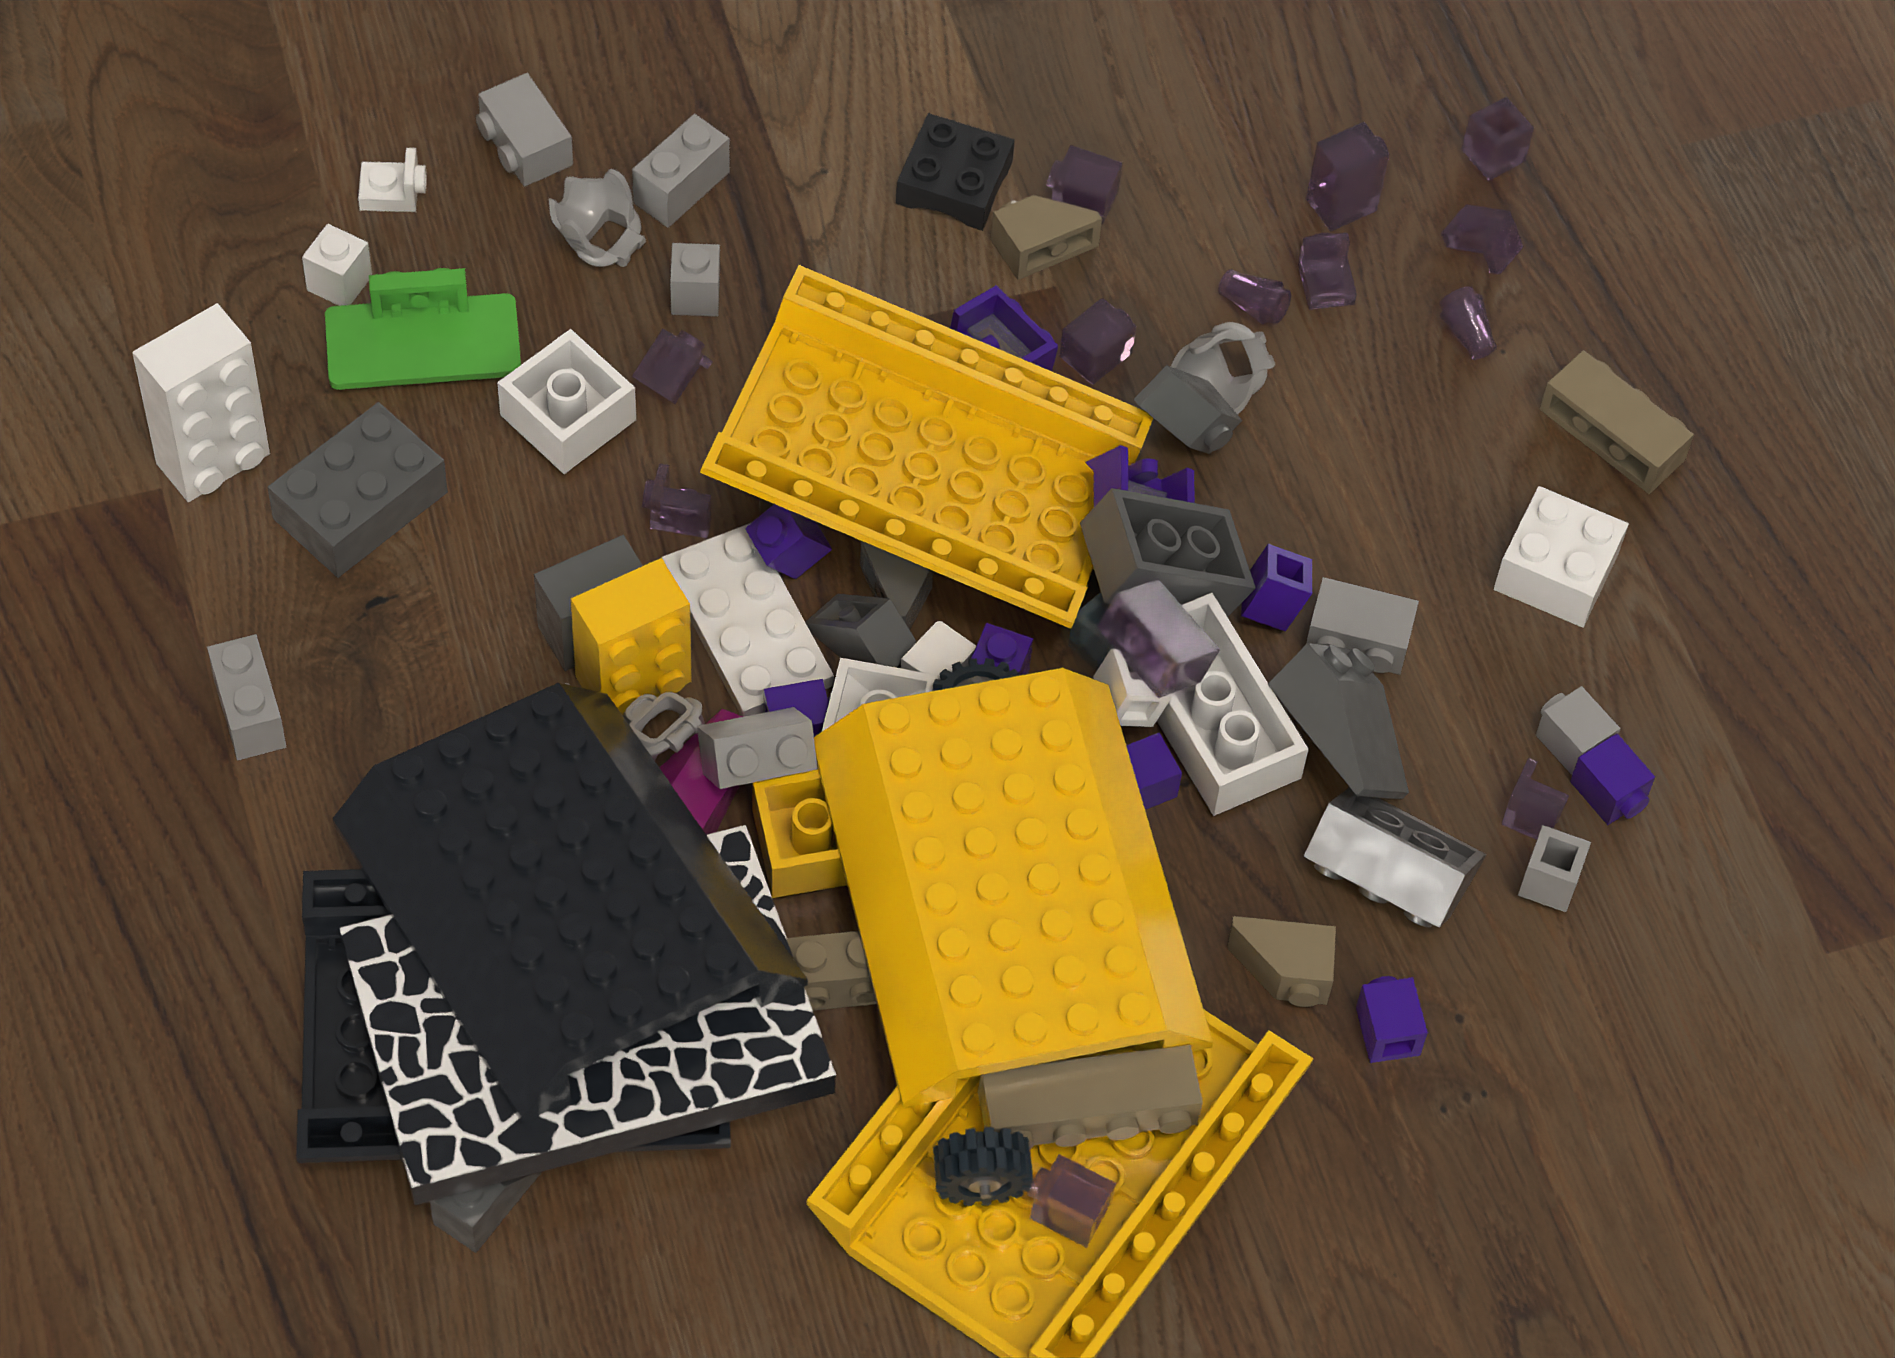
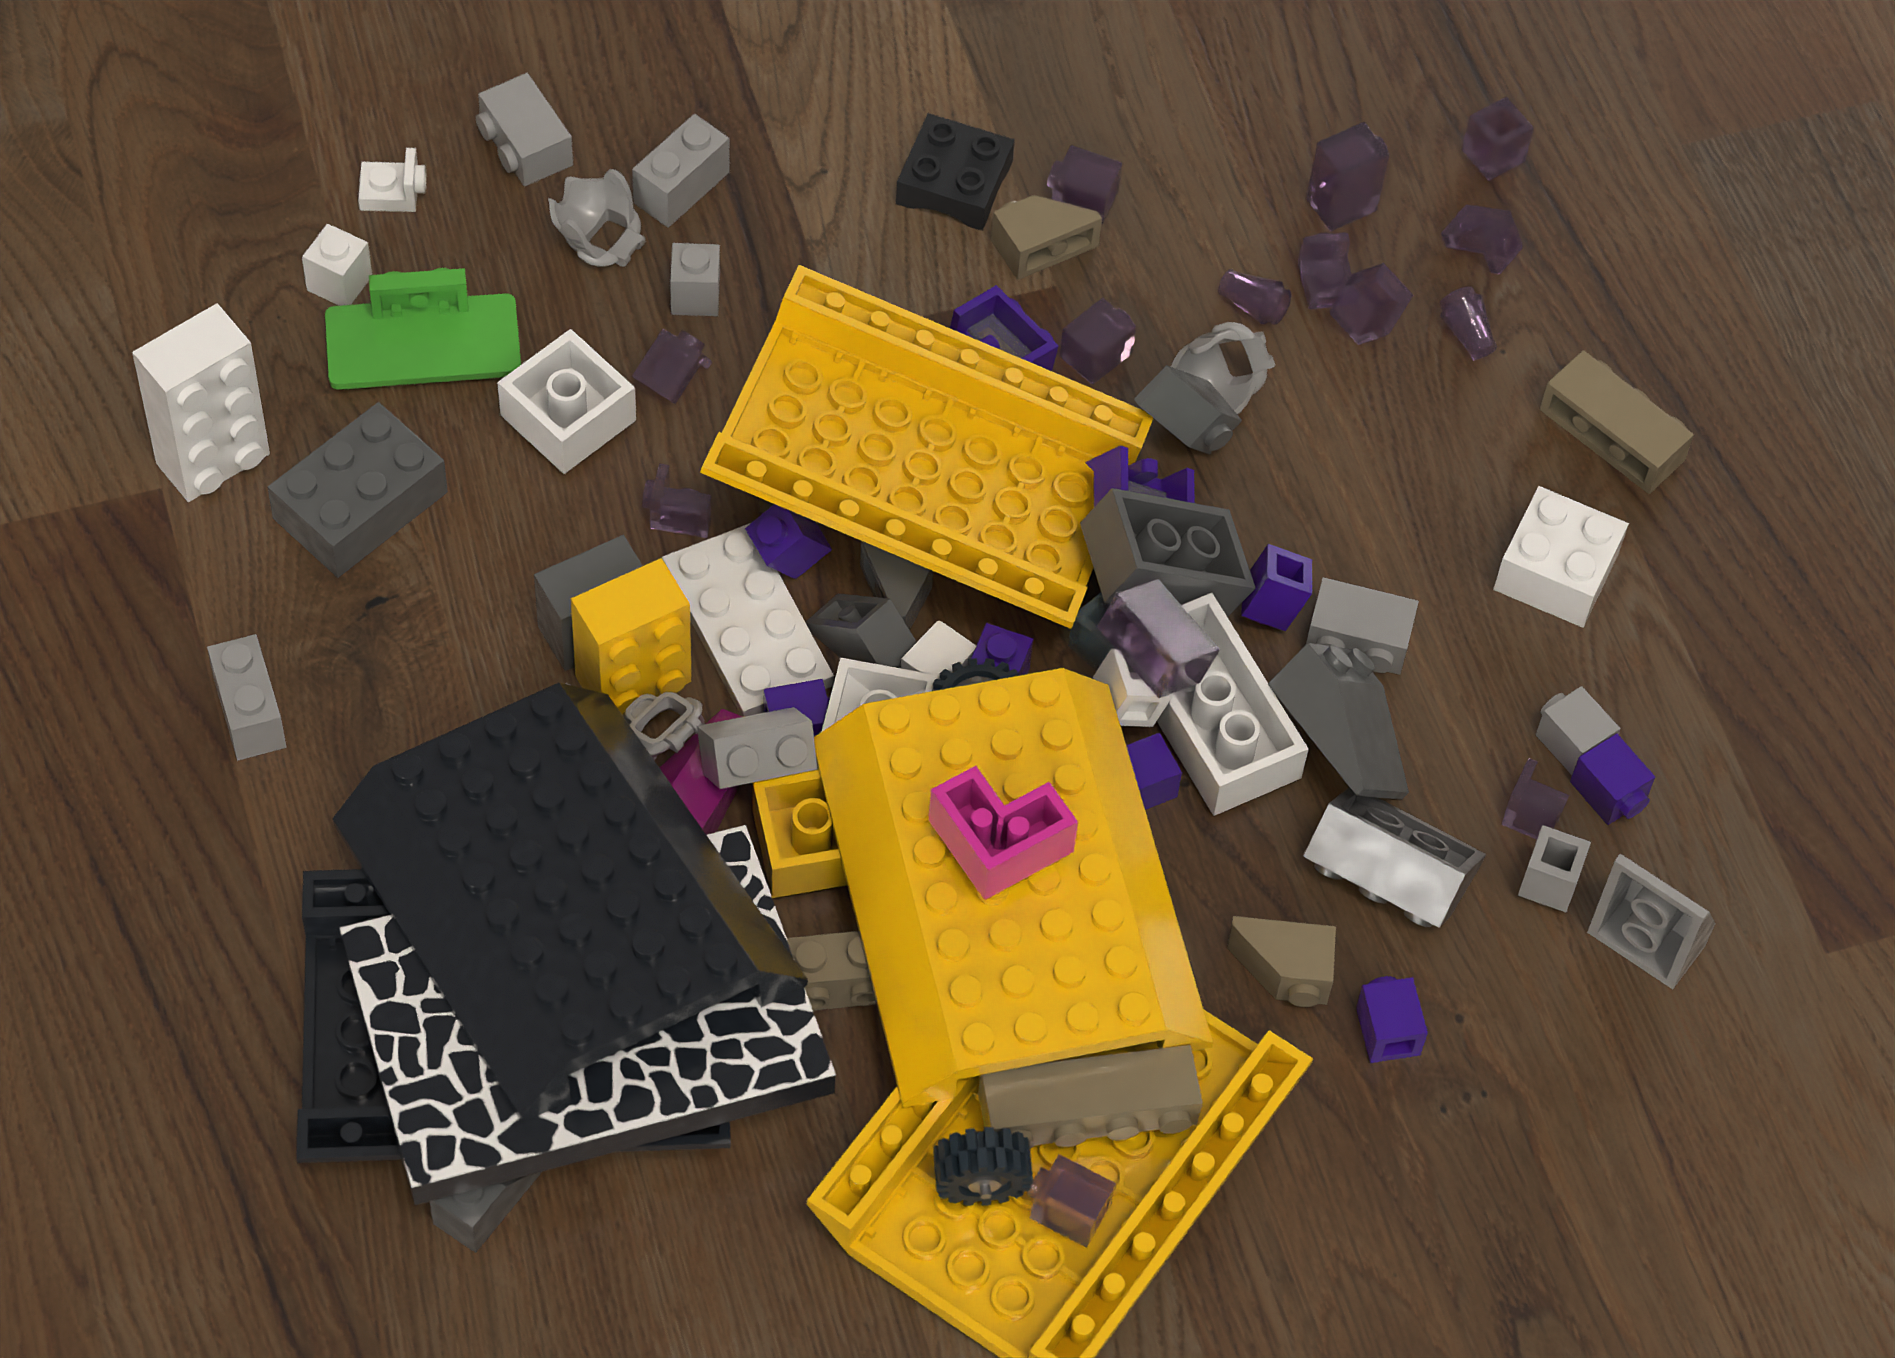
(996, 840): none -> dark pink brick
(1371, 304): none -> clear purple panel
(1650, 922): none -> light grey slope

